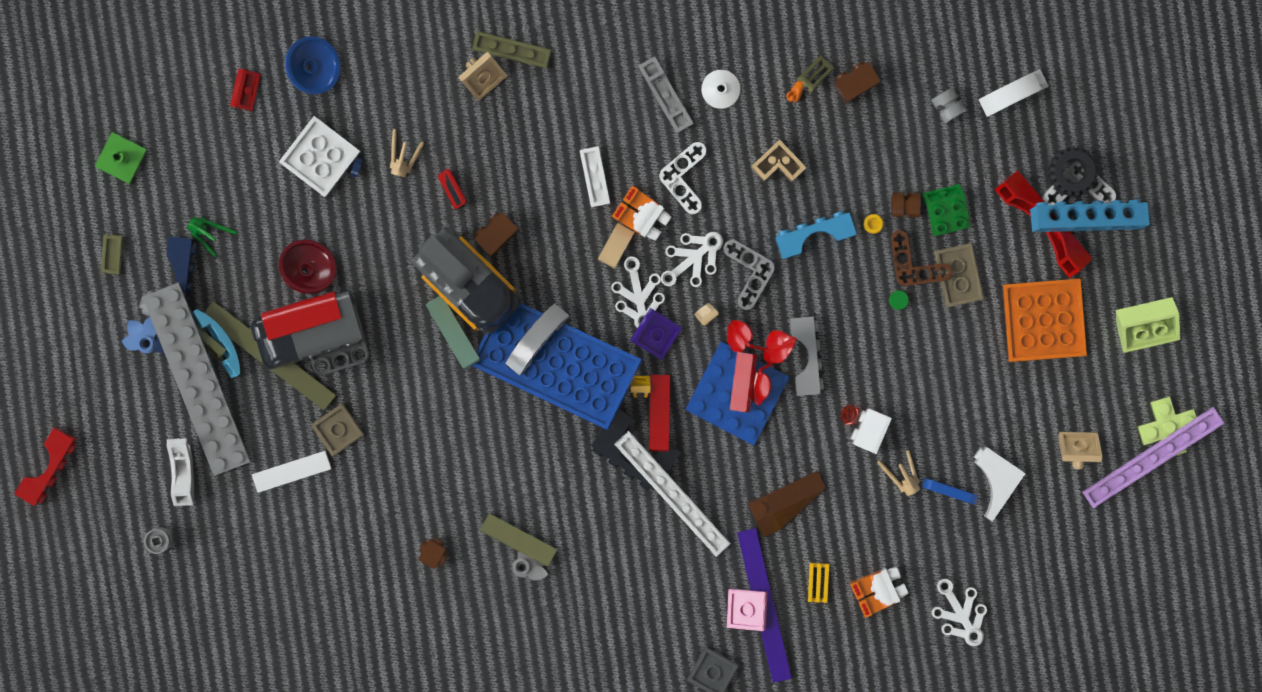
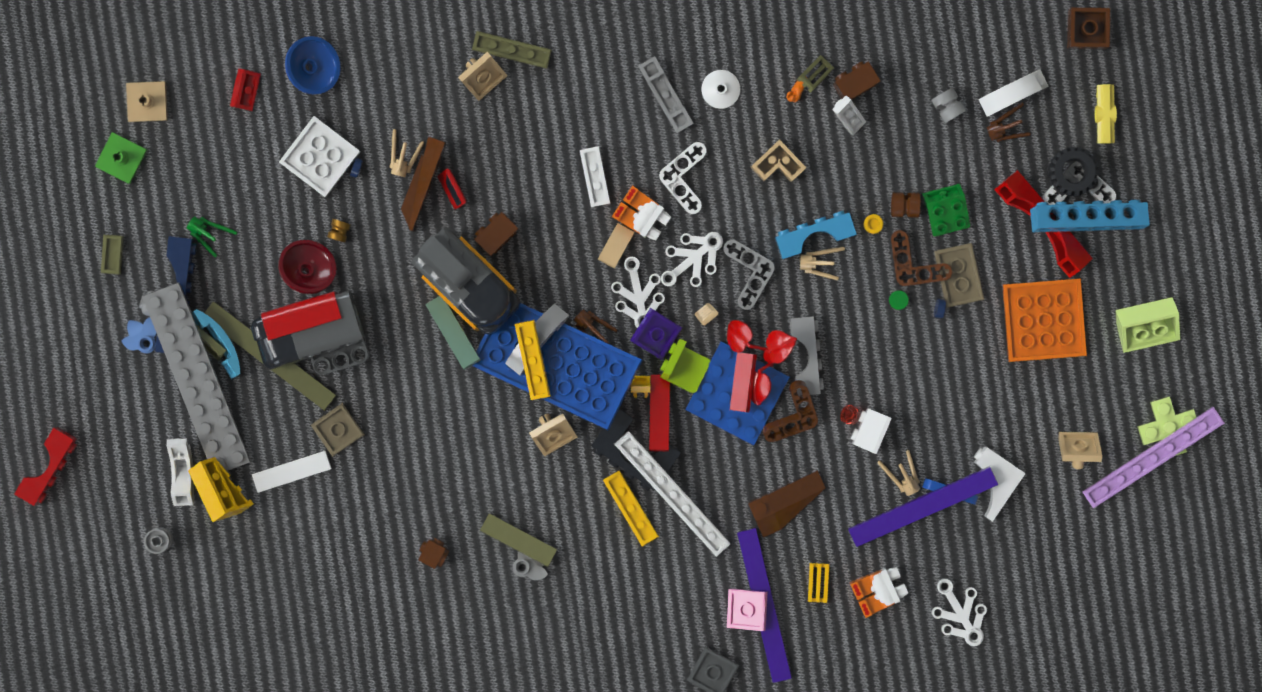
(146, 101): none -> tan tile
(217, 490): none -> yellow wedge
(338, 230): none -> pearl gold wheel
(422, 181): none -> reddish brown wedge
(532, 359): none -> yellow tile
(552, 433): none -> tan tile
(584, 319): none -> reddish brown plant
(630, 508): none -> yellow tile
(684, 367): none -> lime bracket
(802, 415): none -> reddish brown beam
(808, 262): none -> tan plant
(849, 115): none -> white plate
(923, 506): none -> dark purple tile
(940, 307): none -> dark blue tile
(997, 130): none -> reddish brown plant
(1088, 28): none -> reddish brown brick
(1105, 114): none -> light yellow piece

